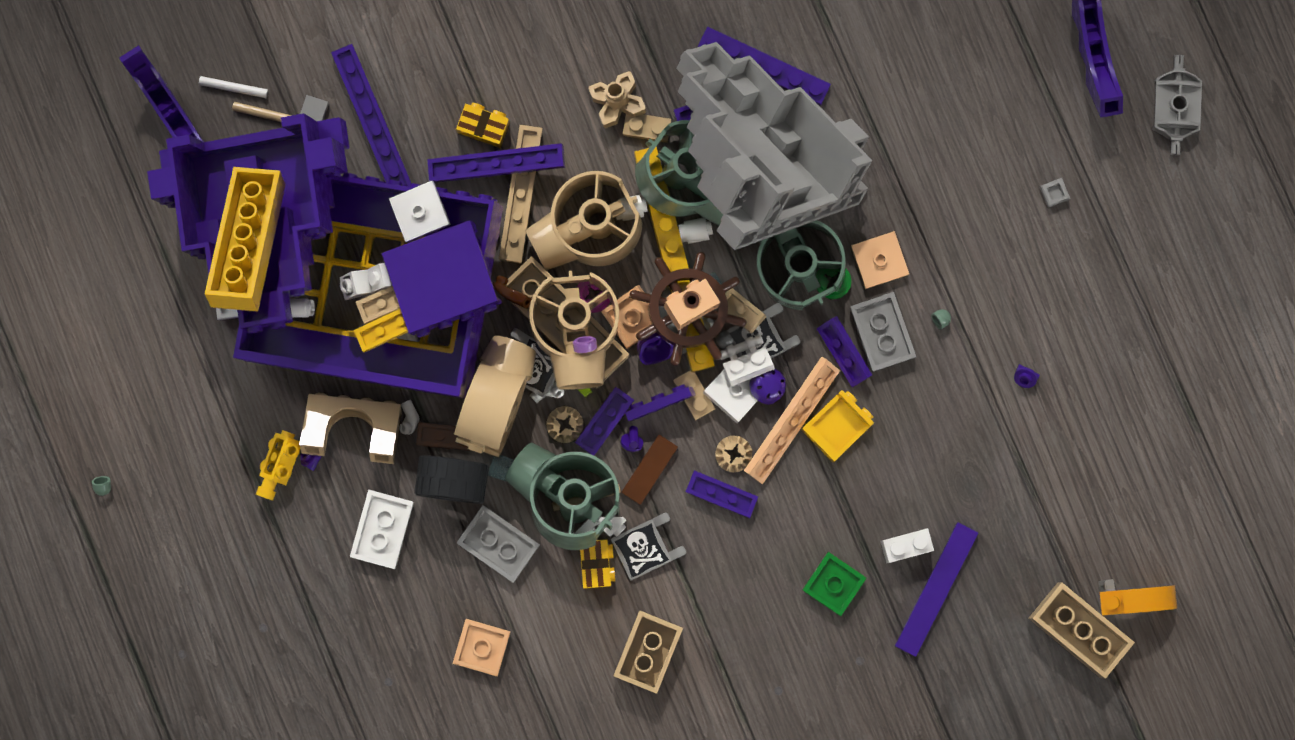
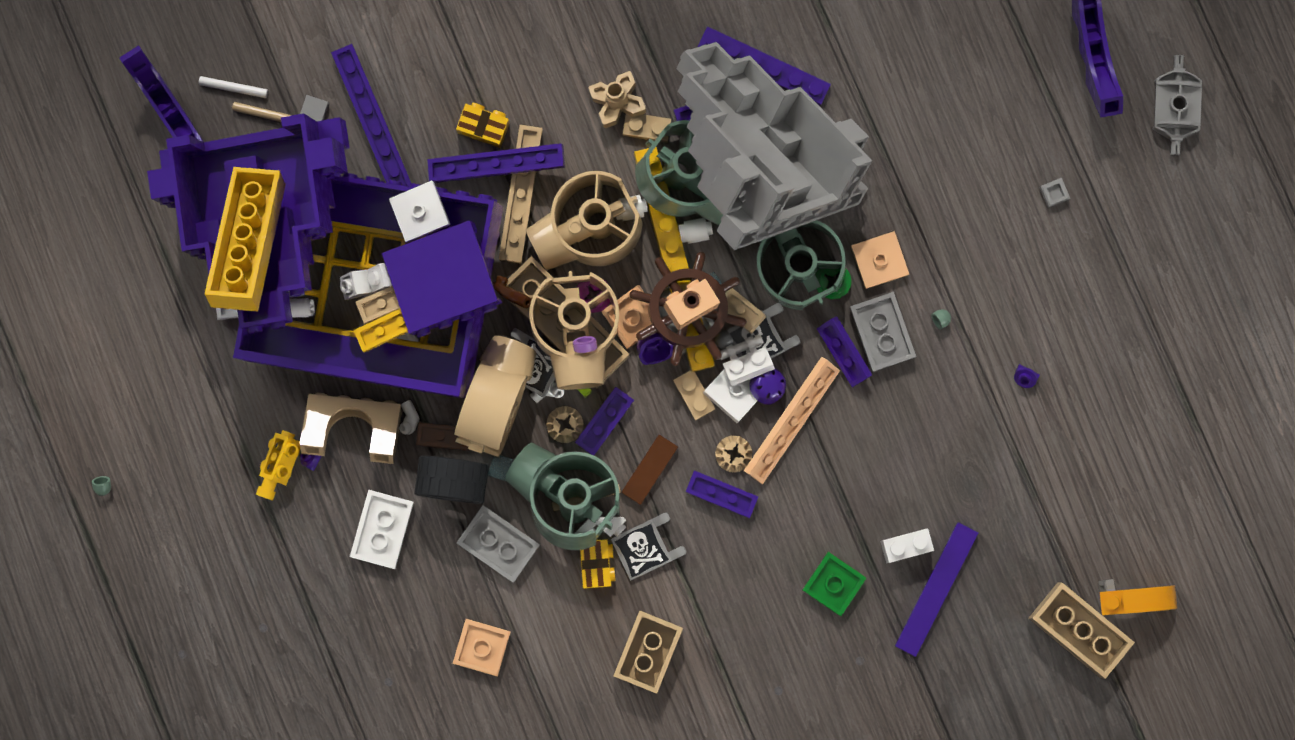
(631, 440): dark purple plate -> none
(659, 402): dark purple plate -> none
(838, 425): yellow panel -> none

